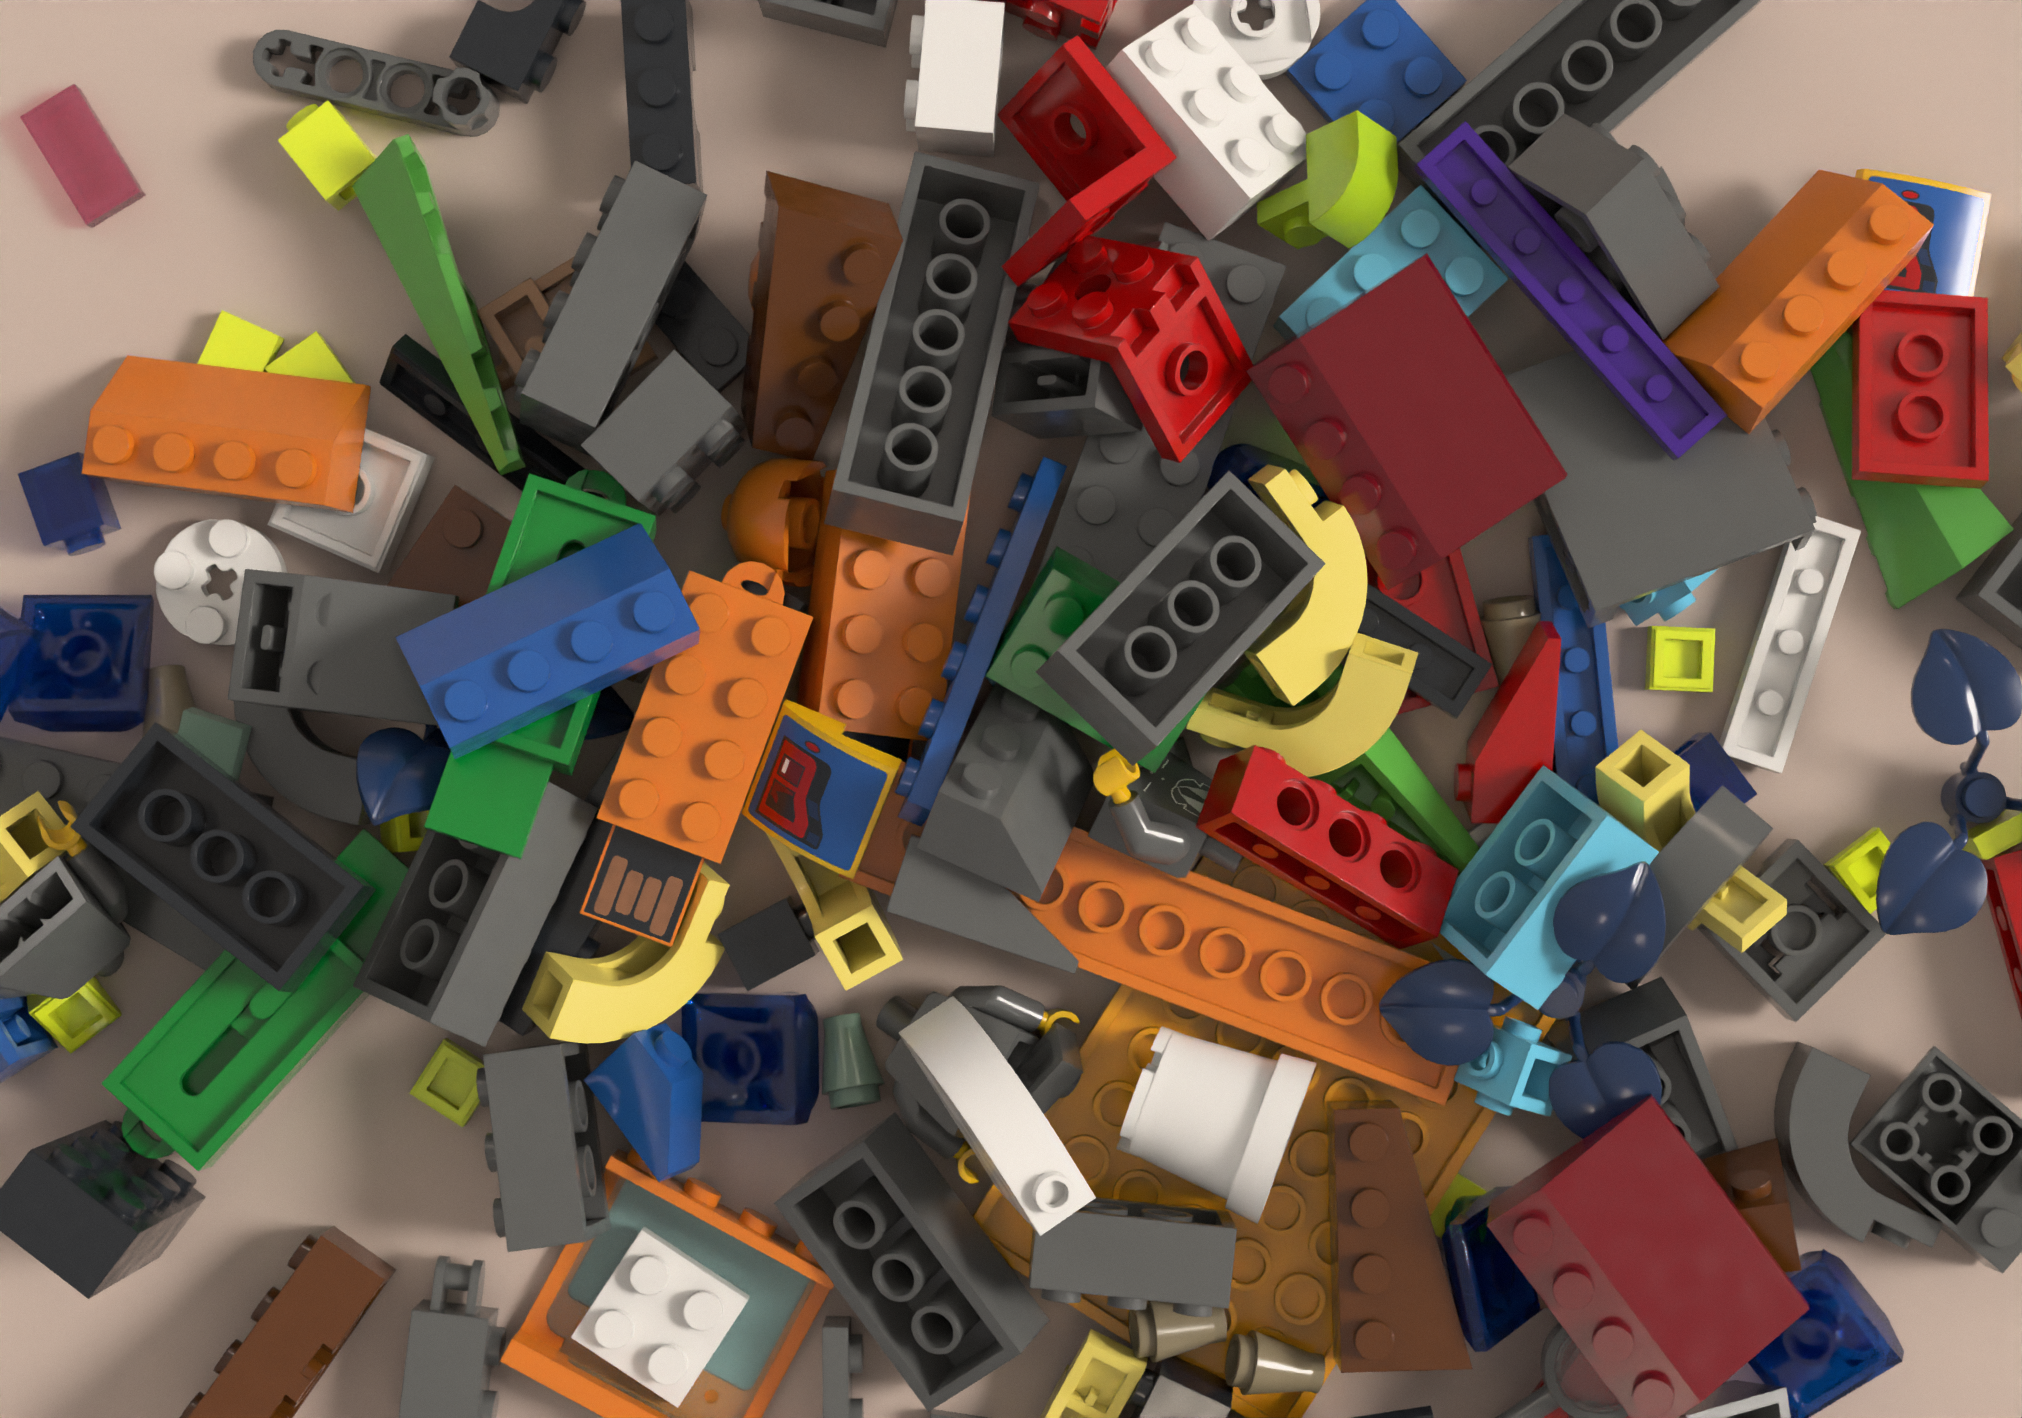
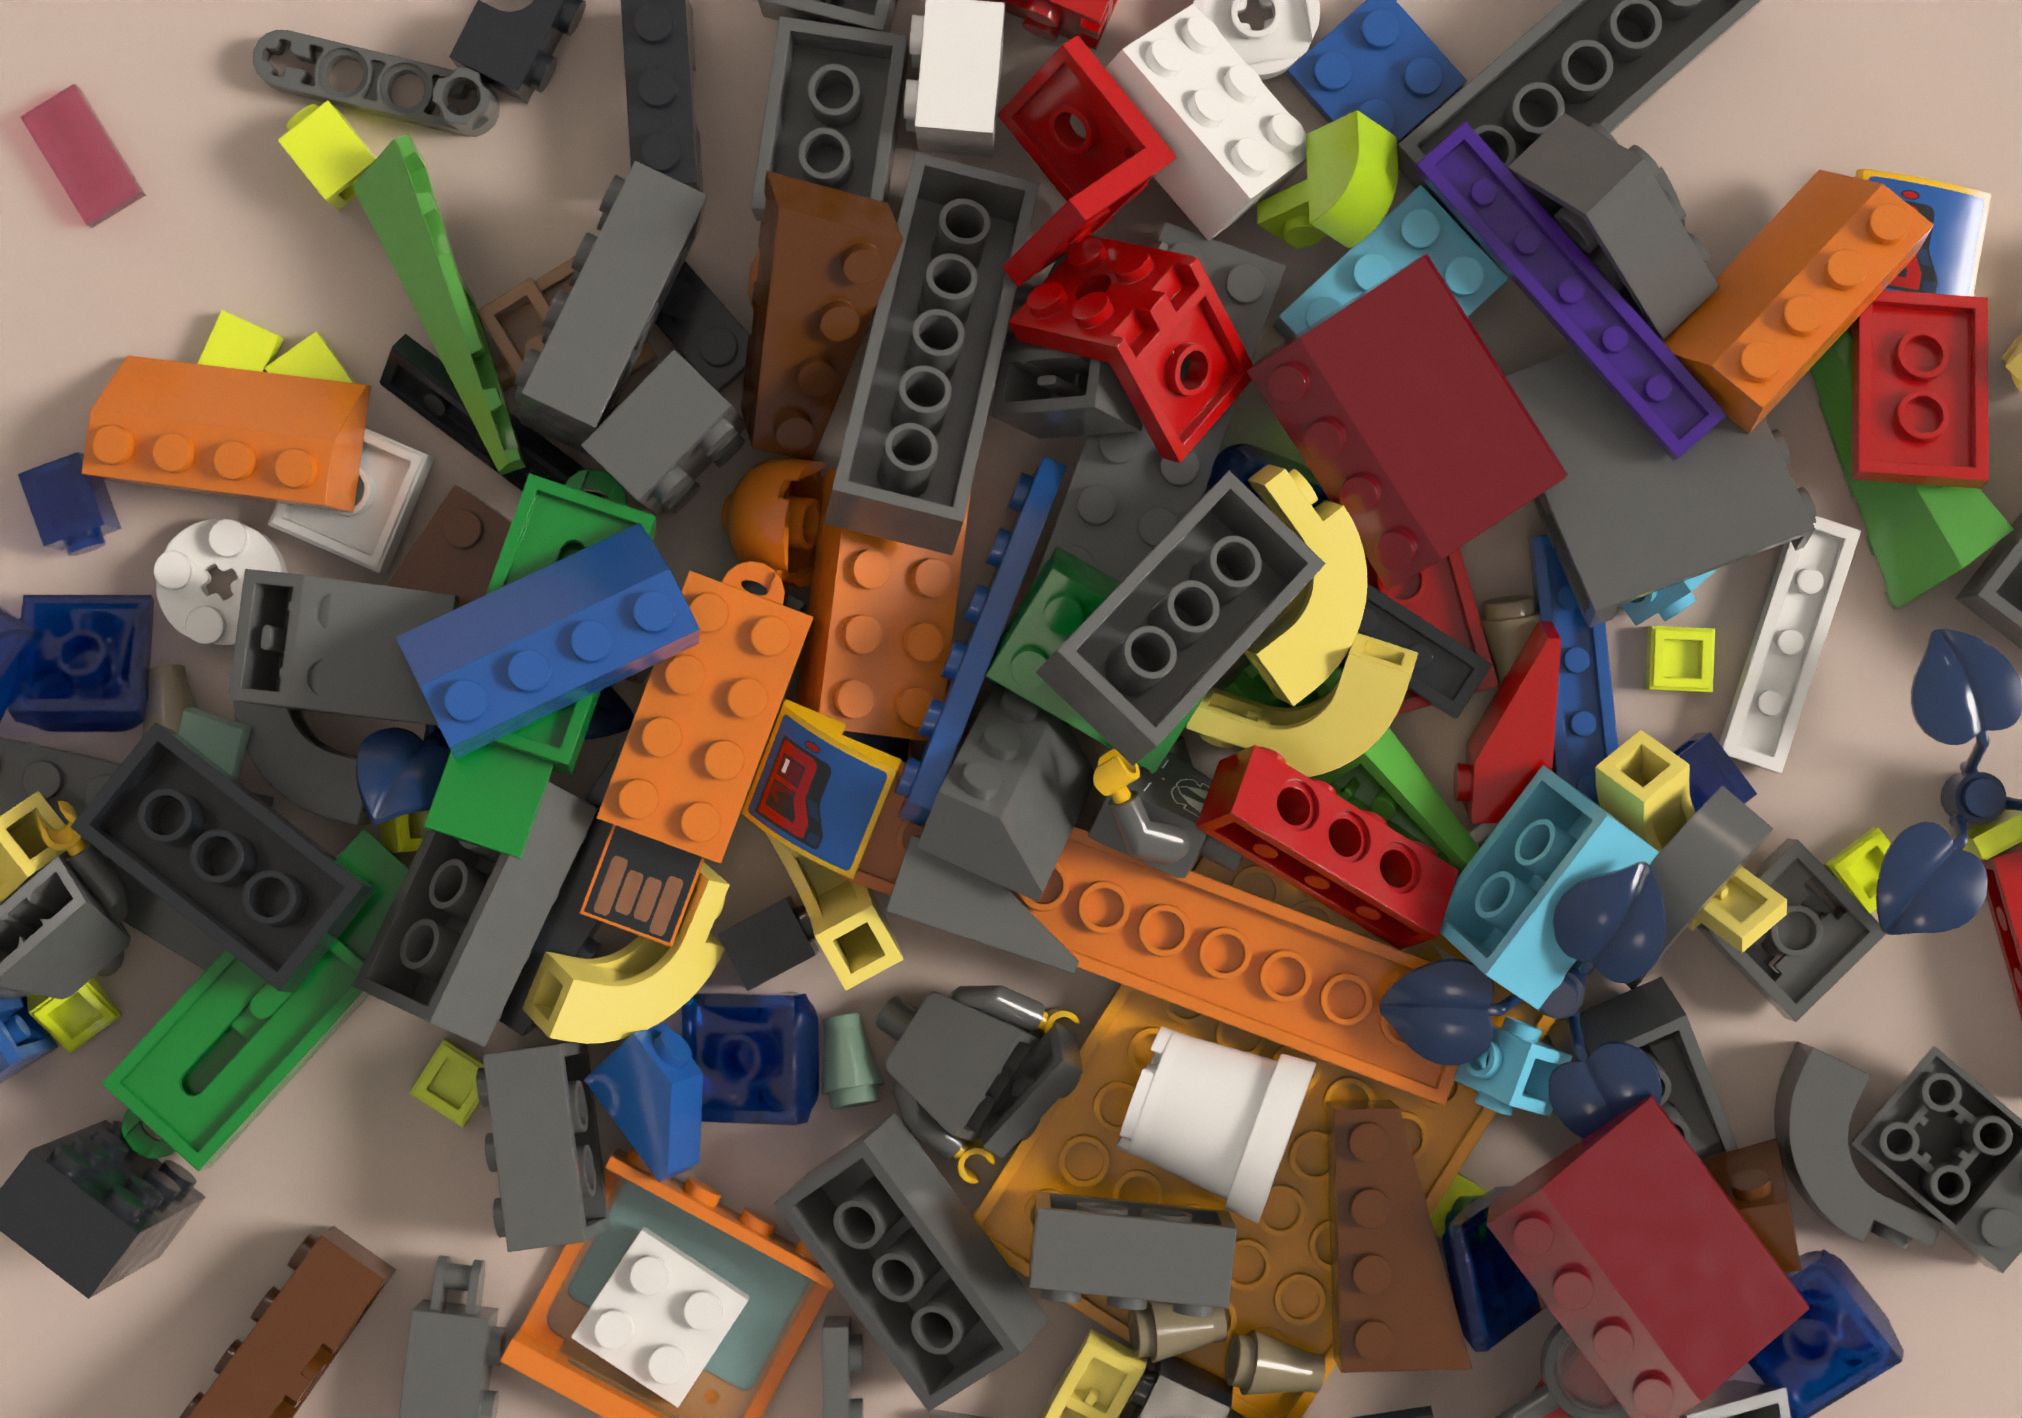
(832, 108): none -> dark grey brick
(997, 1116): white brick -> none

